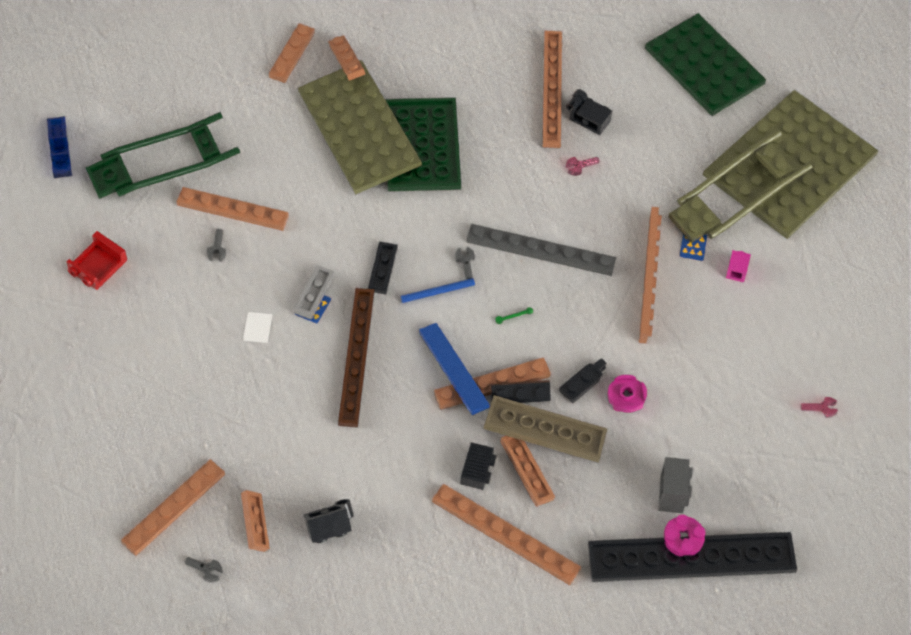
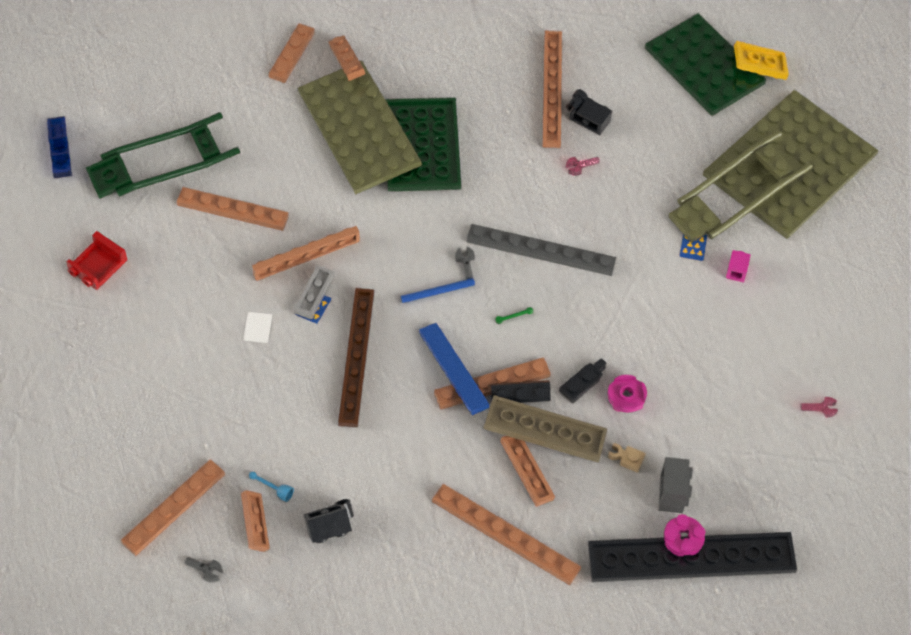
(217, 246): dark grey bar -> none
(283, 492): none -> dark azure hinge
(306, 253): none -> nougat plate
(383, 267): black tile -> none
(477, 466): black brick -> none
(630, 458): none -> tan plate
(650, 281): nougat plate -> none
(761, 60): none -> yellow plate

